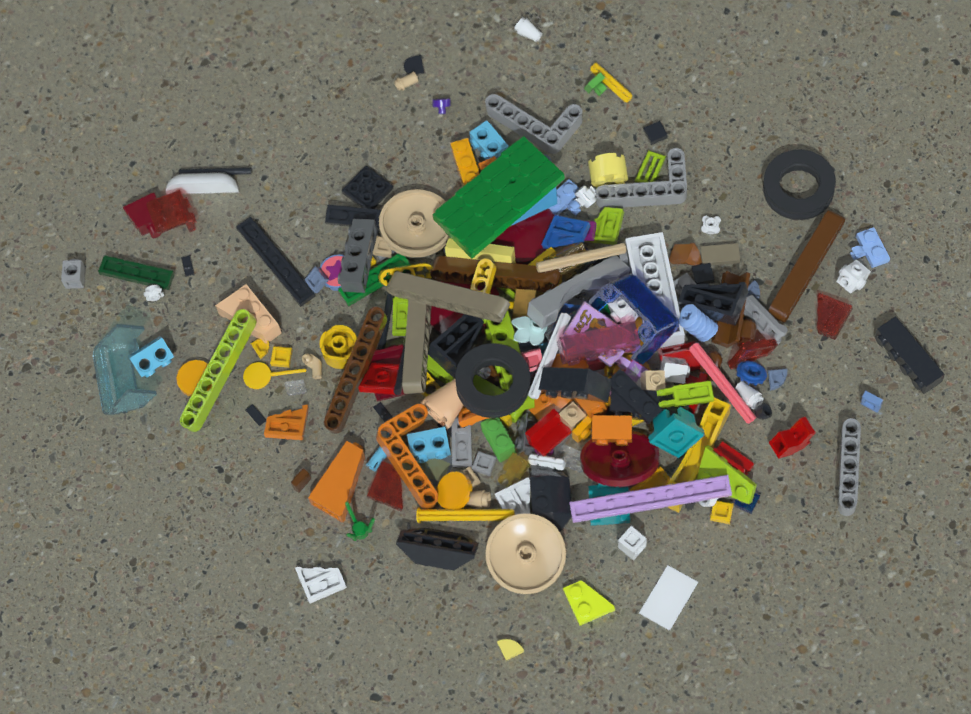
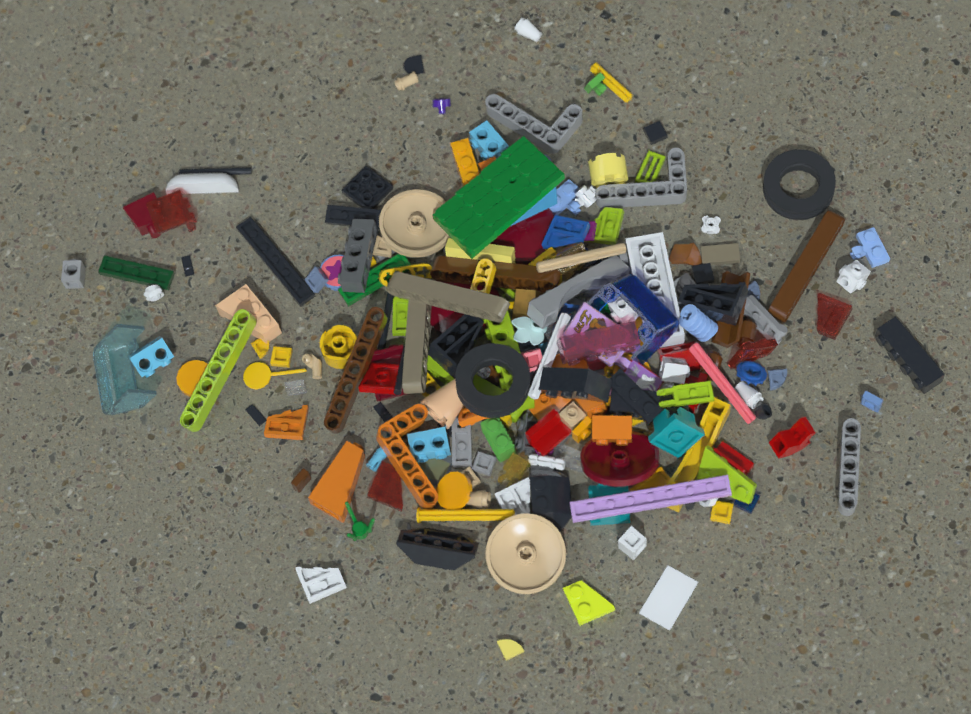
(652, 380): tan brick -> none

